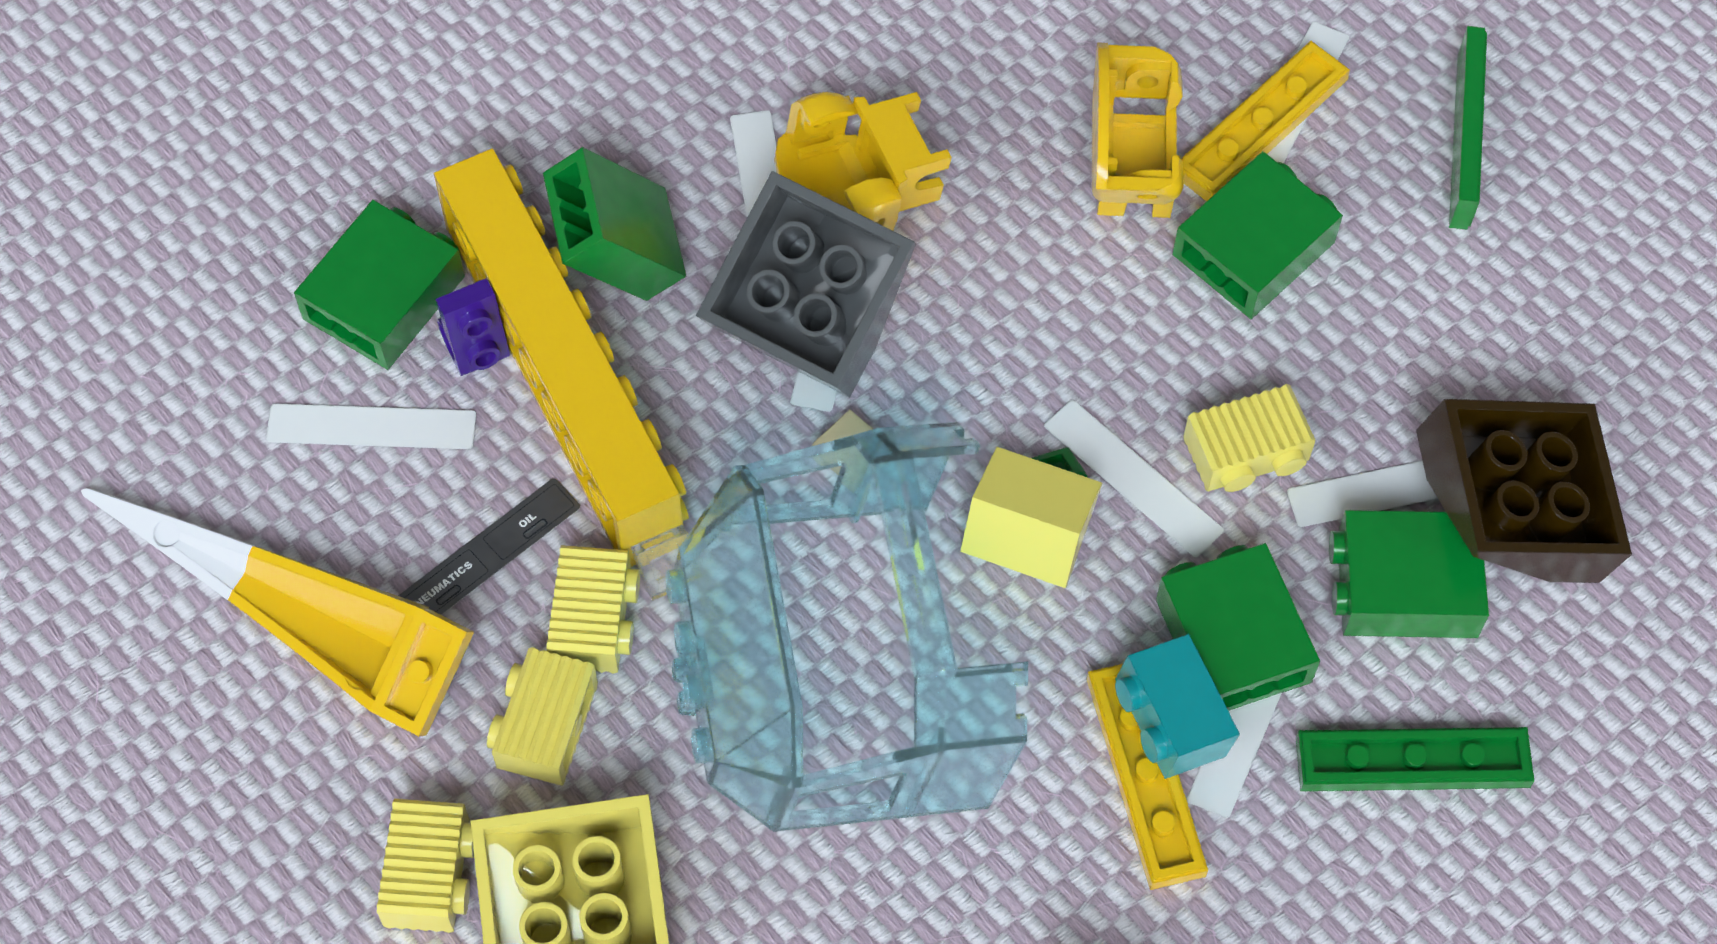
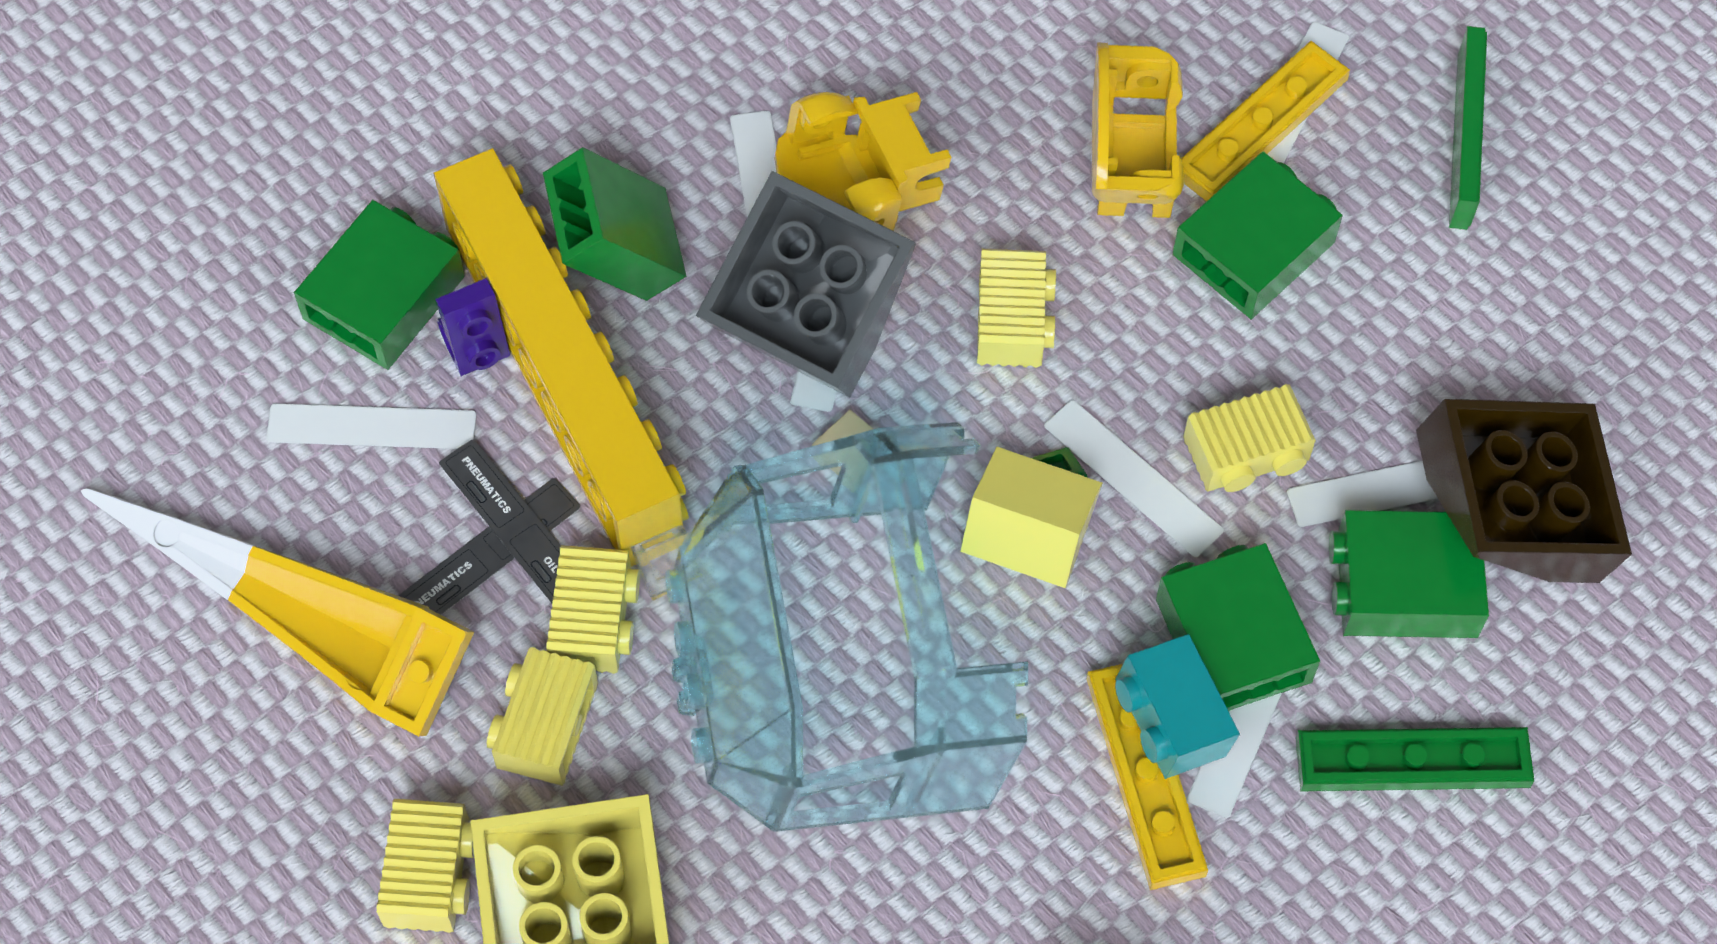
(505, 513): none -> flat silver sticker
(1013, 307): none -> light yellow brick

